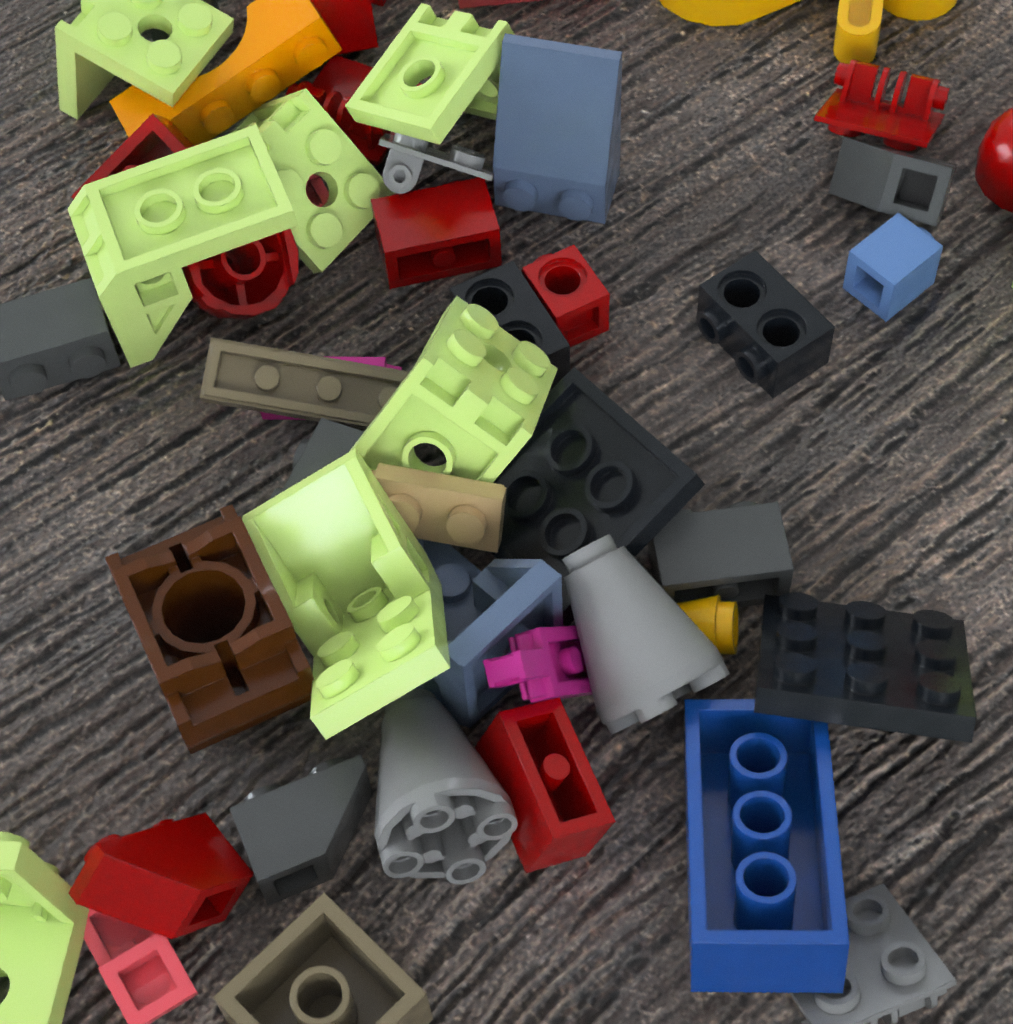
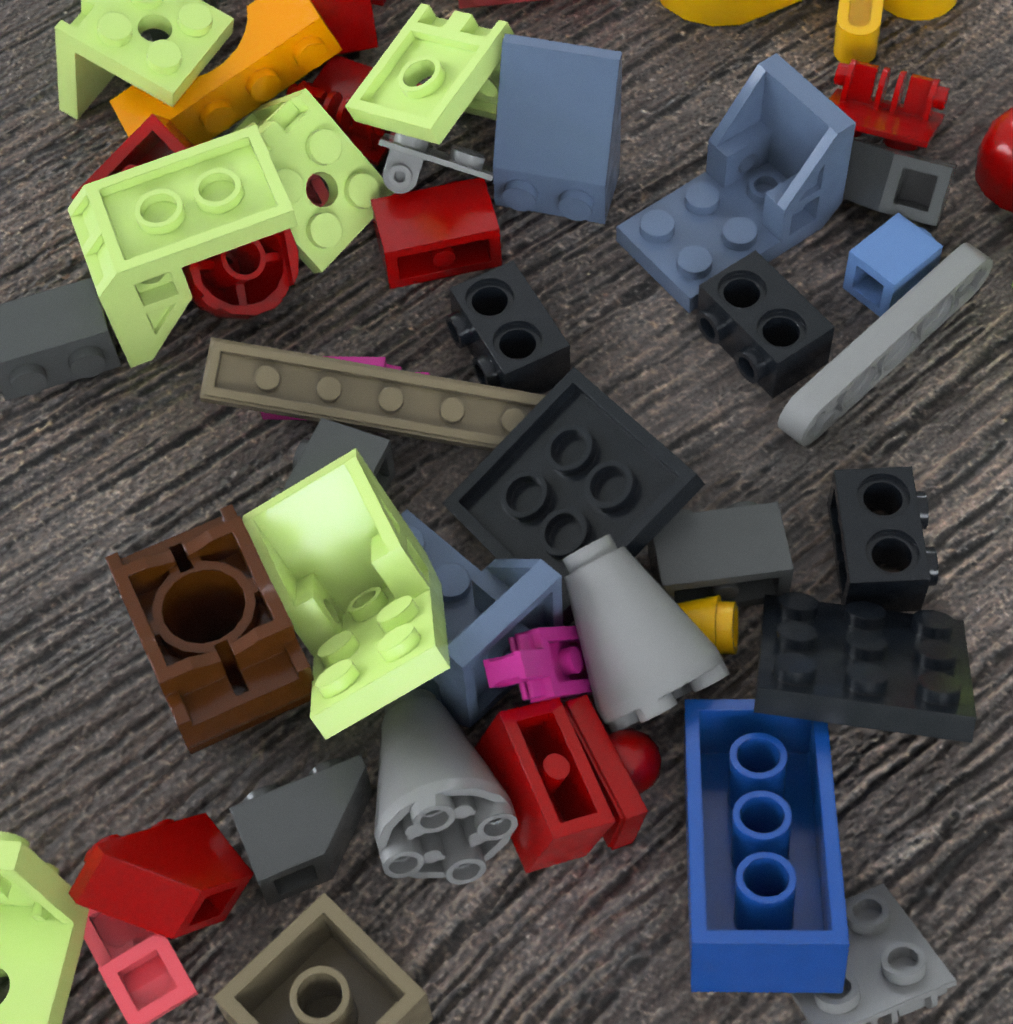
(446, 506): tan hinge -> none
(468, 394): yellowish green bracket -> none
(570, 294): red brick -> none
(623, 764): none -> red tile
(767, 185): none -> sand blue bracket
(870, 539): none -> black brick
(884, 344): none -> light grey beam

